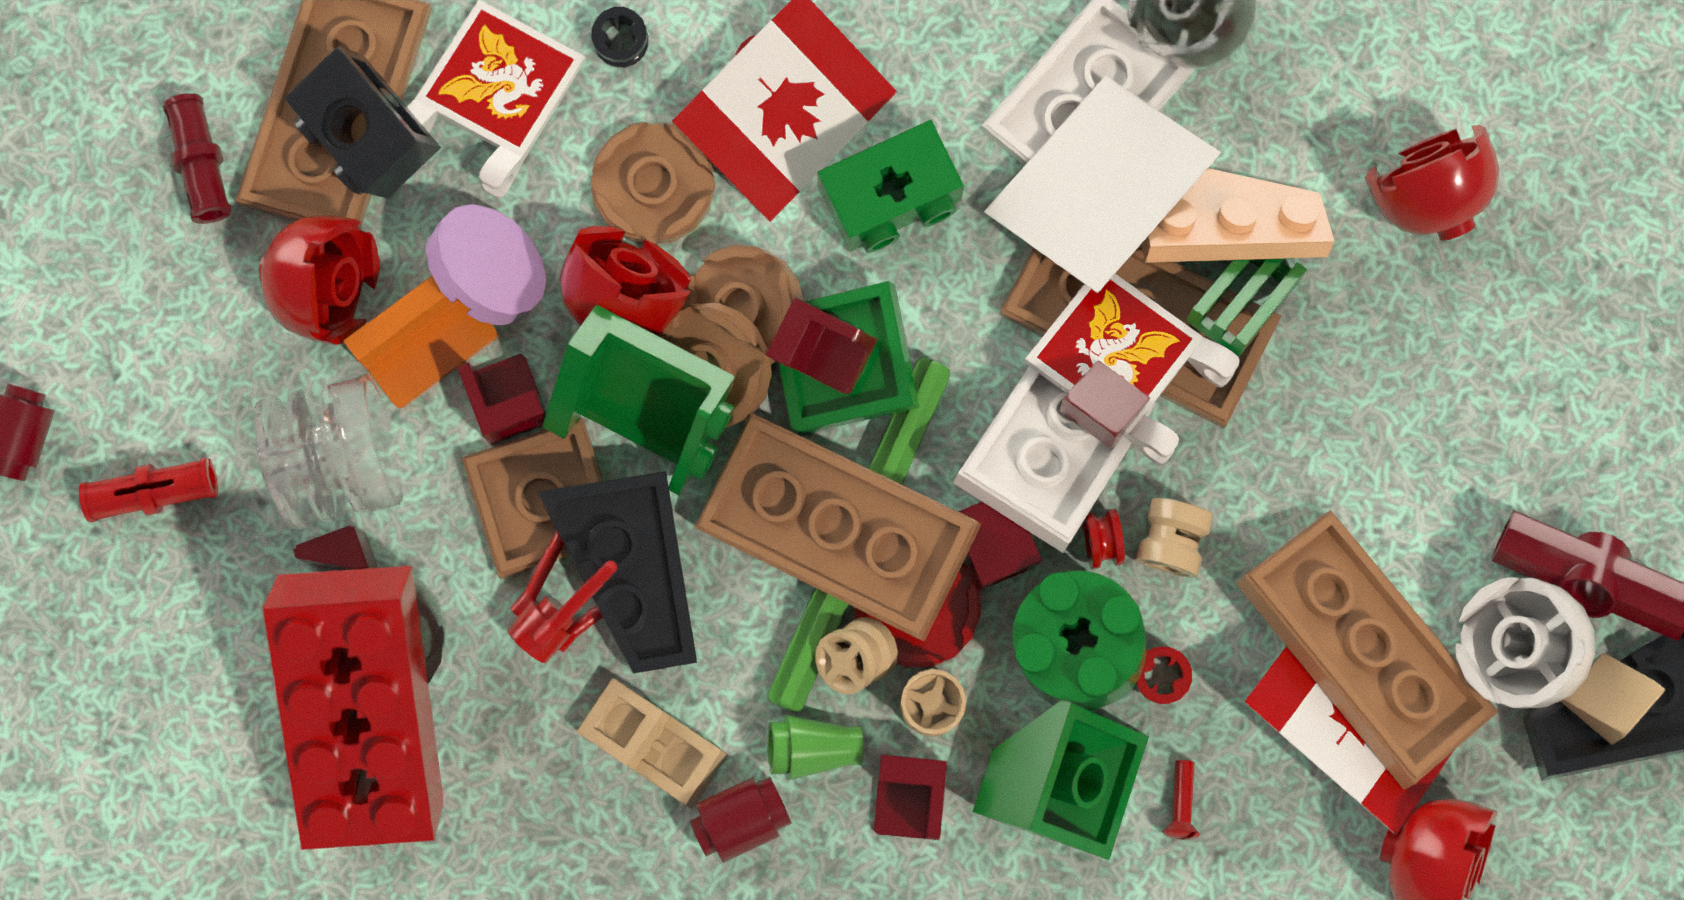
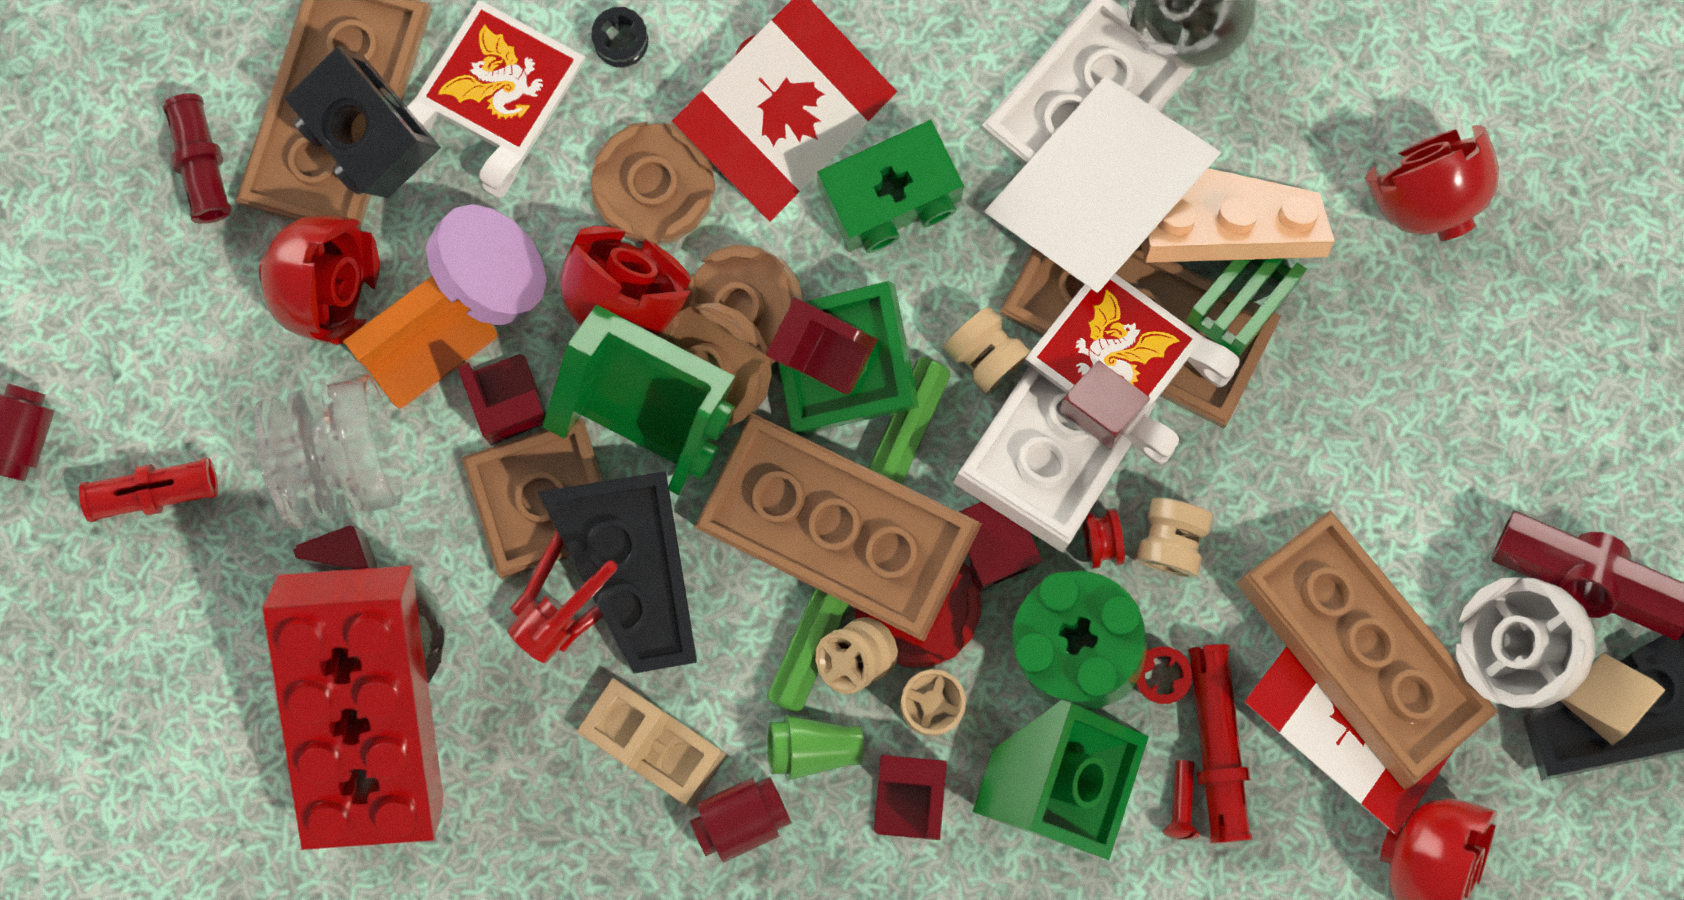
(976, 340): none -> tan wheel
(1220, 744): none -> red pin

